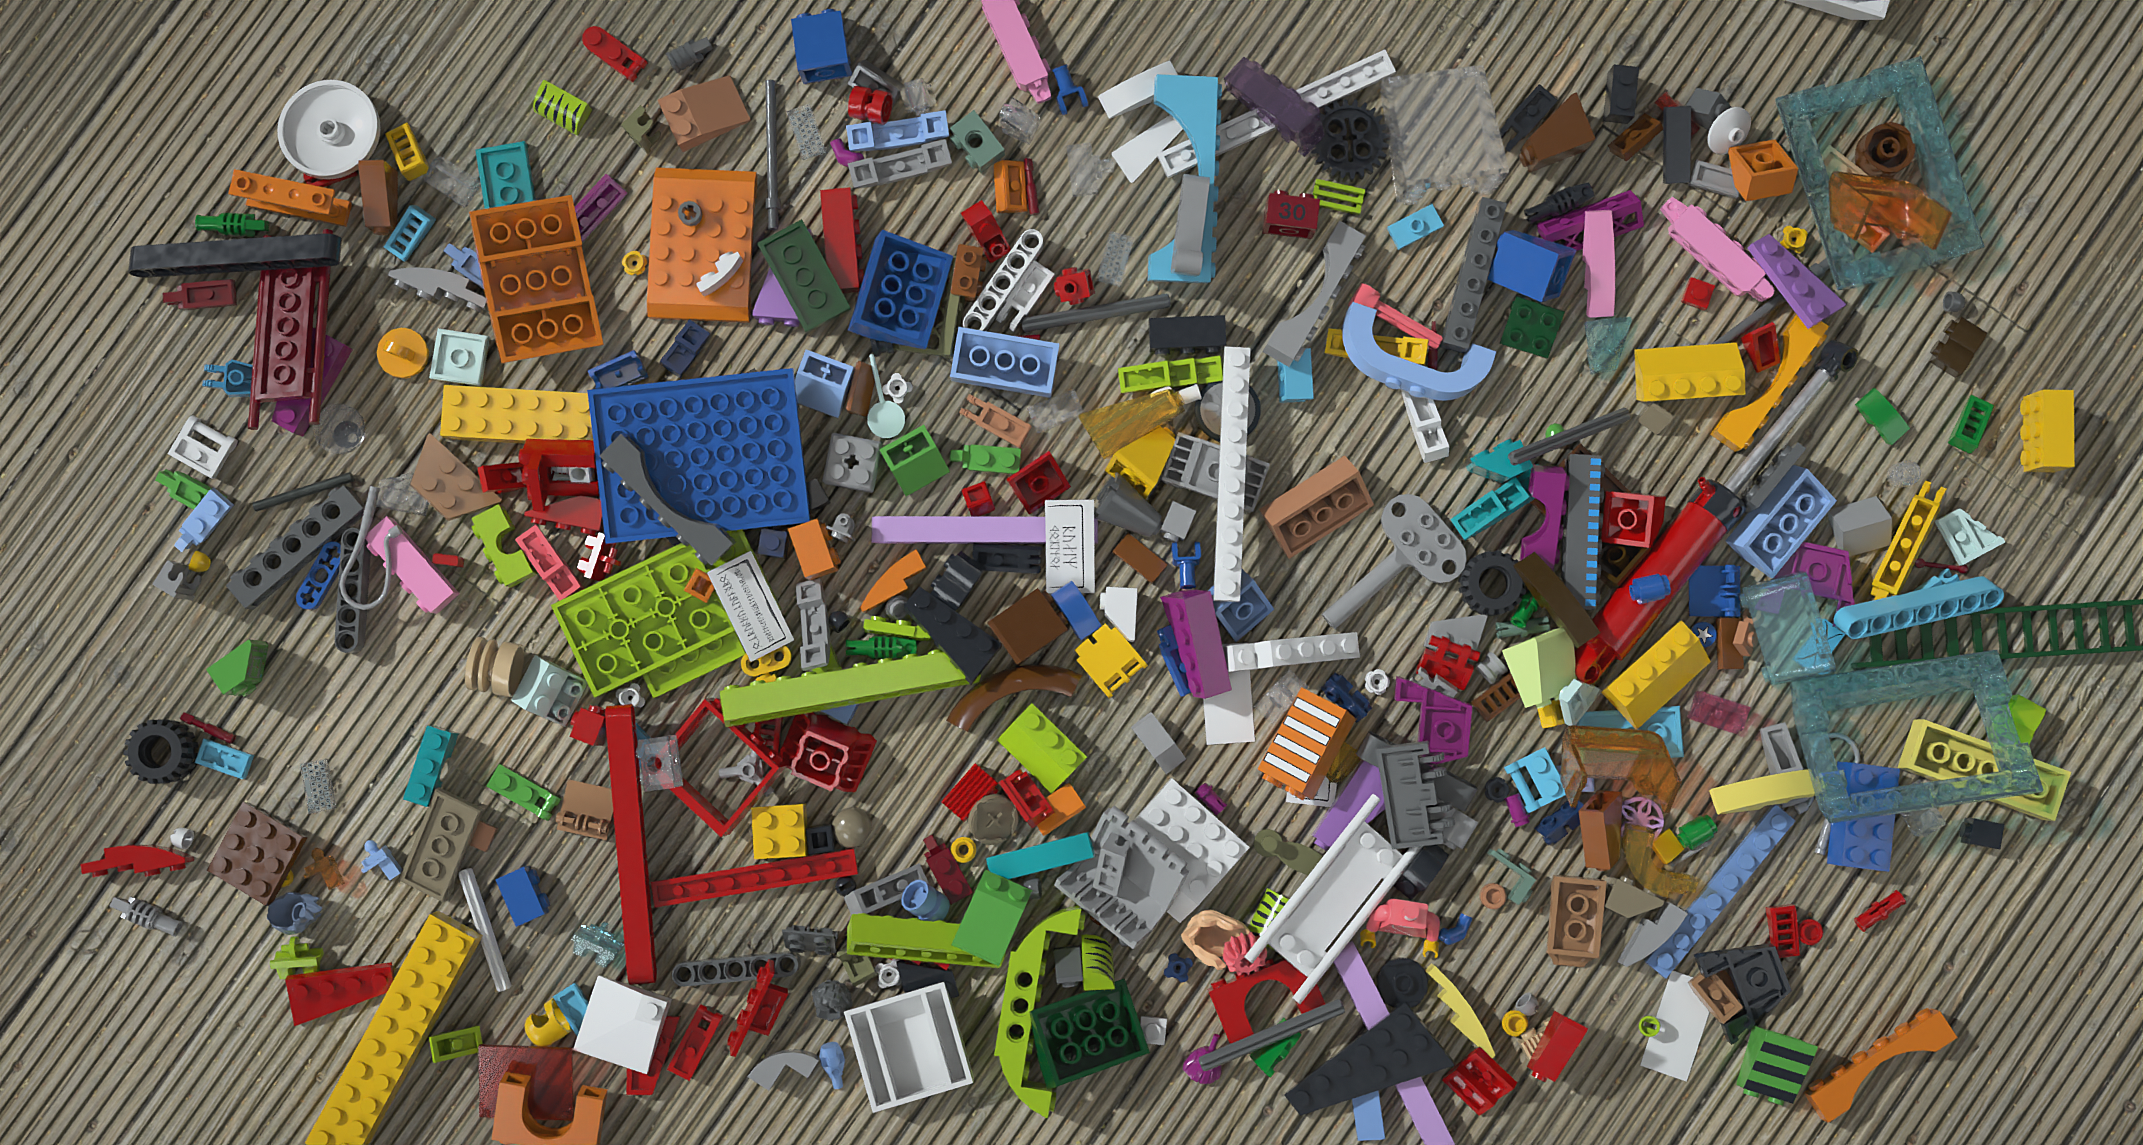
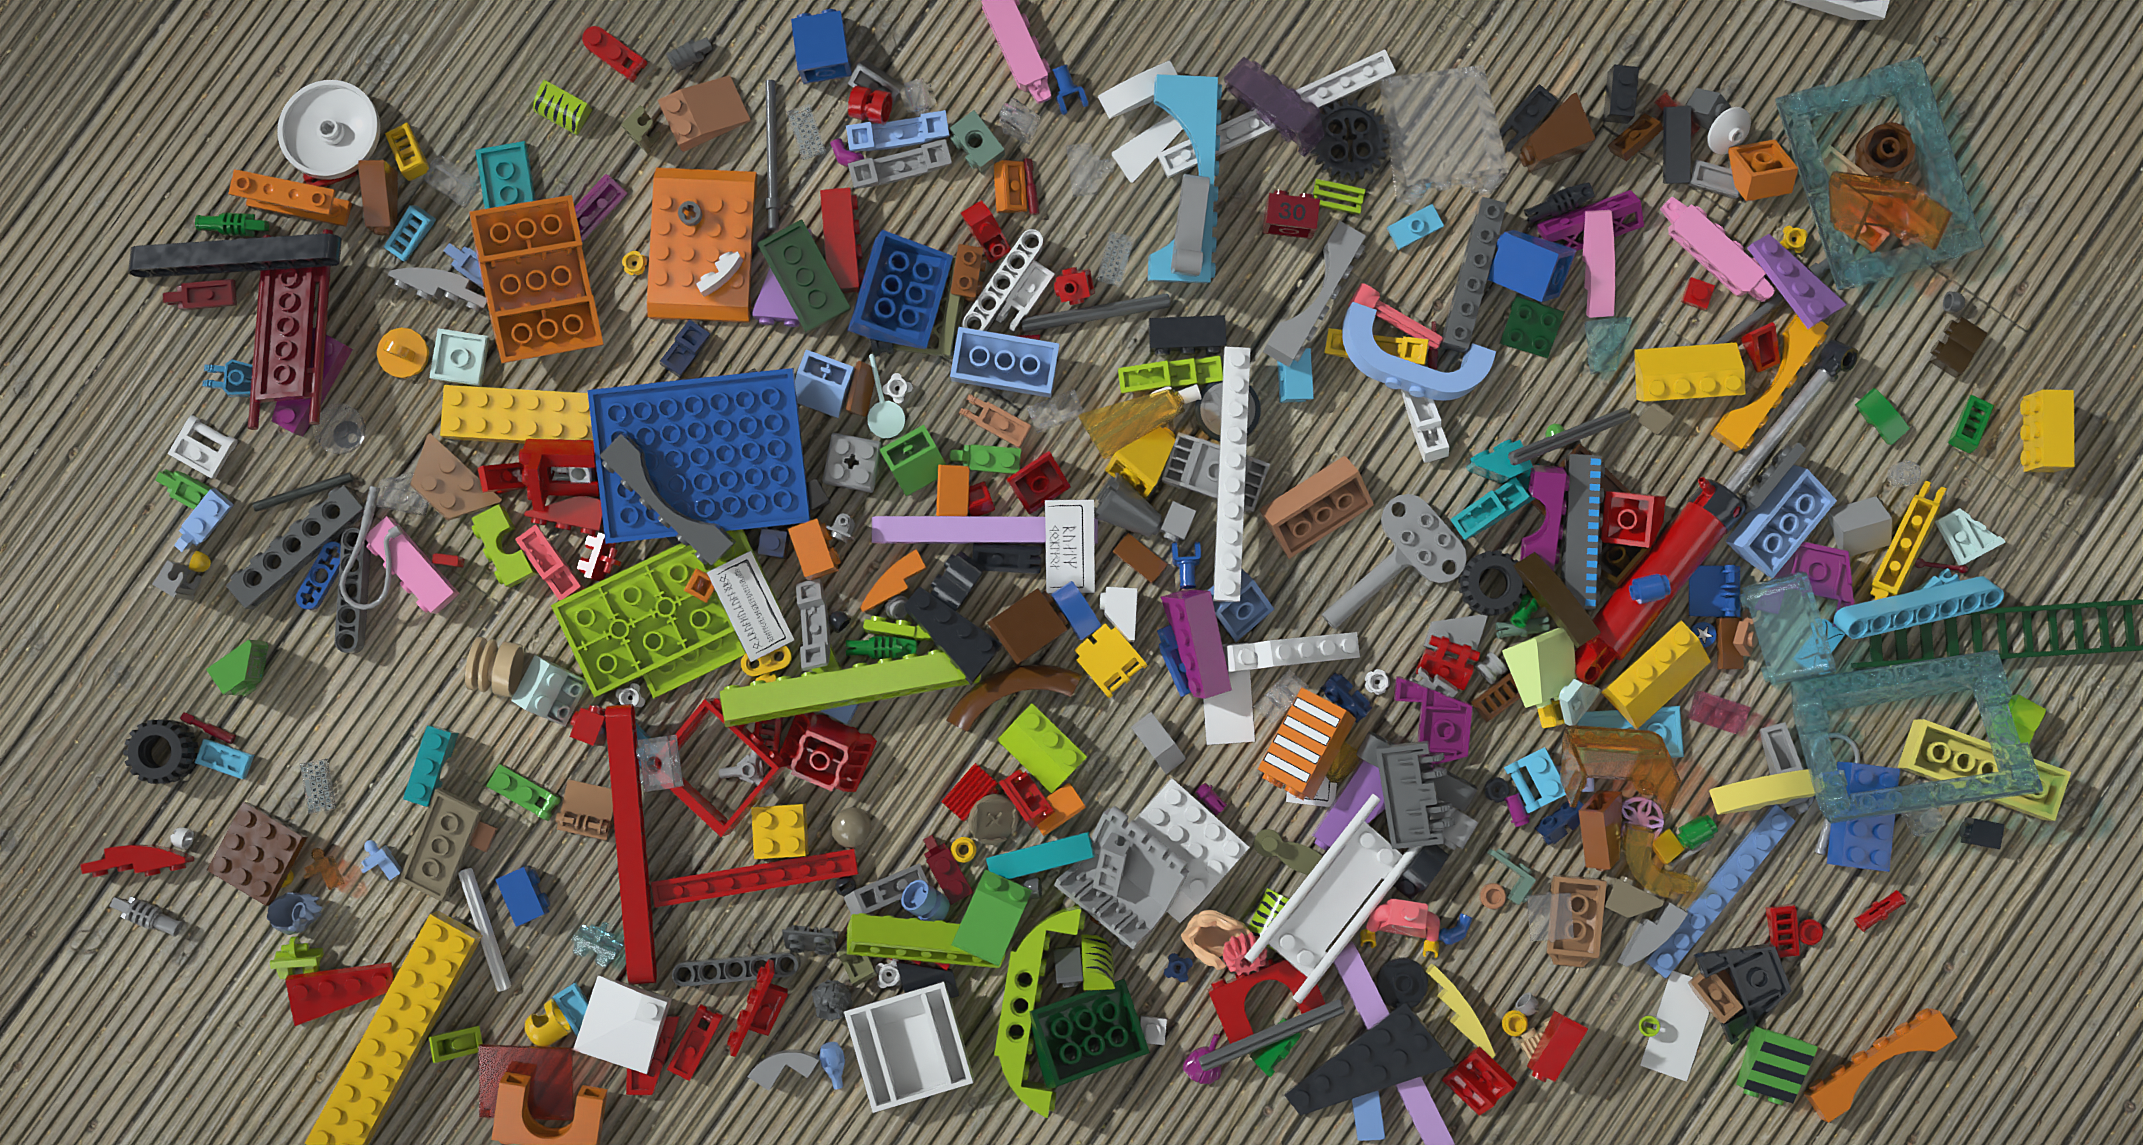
(619, 372): blue hinge -> none
(820, 838): black brick -> none
(952, 490): none -> orange slope
(1550, 917): none -> clear piece

